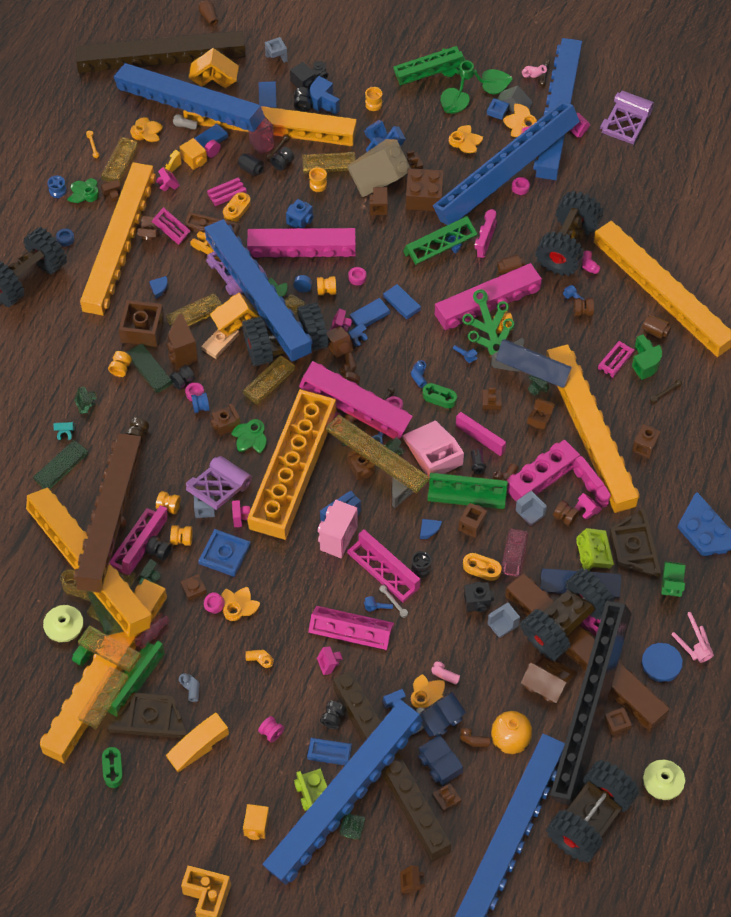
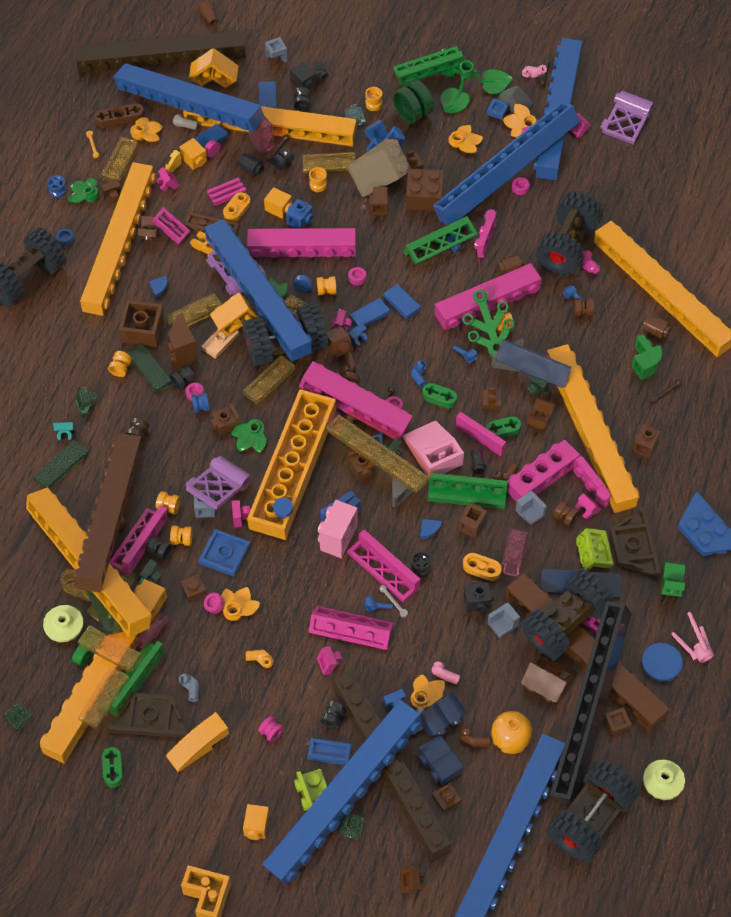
(17, 716): none -> clear green tile
(106, 113): none -> reddish brown beam
(277, 202): none -> light orange brick
(282, 507): none -> blue tile
(322, 96): blue brick -> none
(355, 113): none -> clear light blue tile
(413, 101): none -> dark green wheel
(503, 428): none -> green beam
(608, 369): dark pink tile -> none

